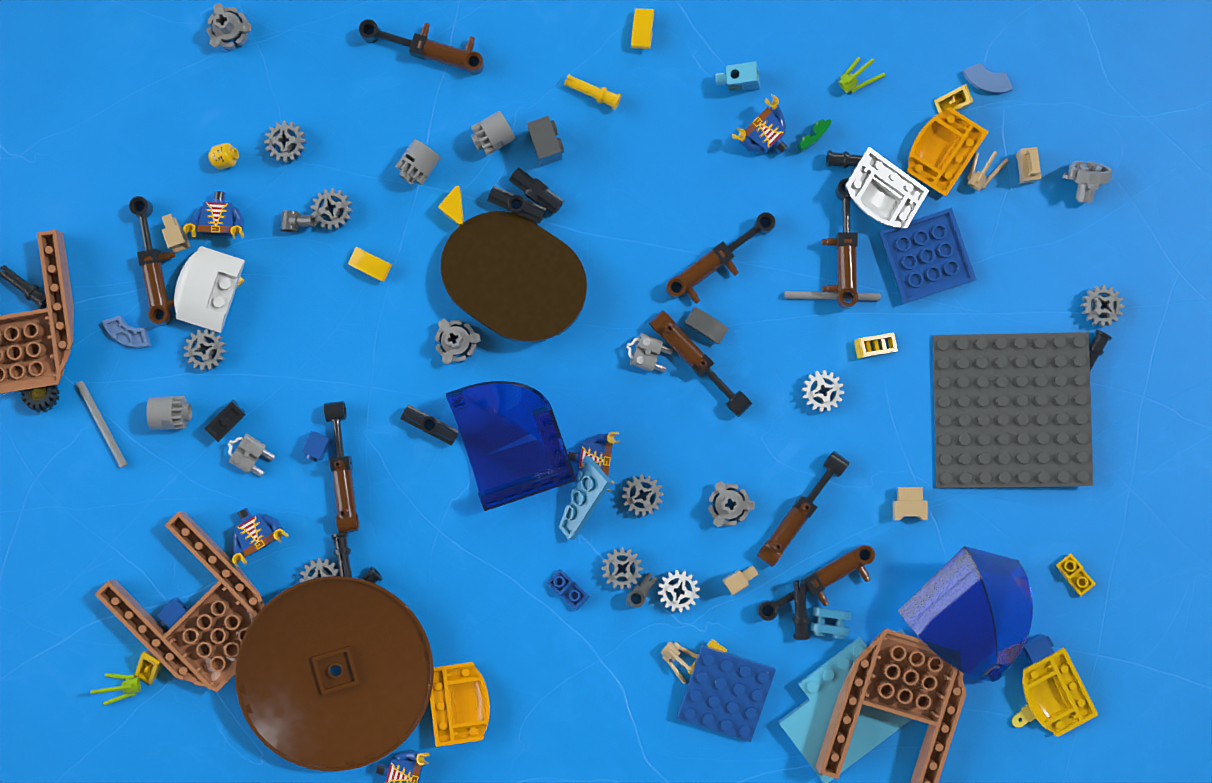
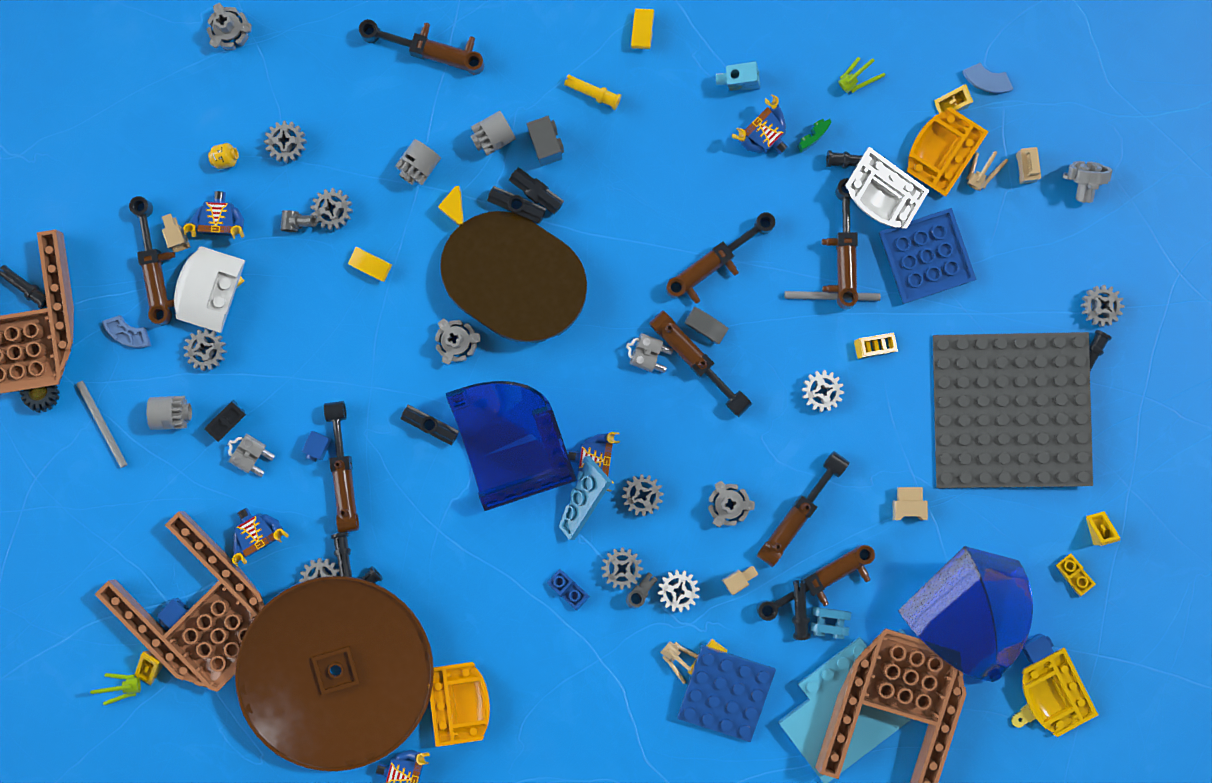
(1101, 529): none -> yellow slope

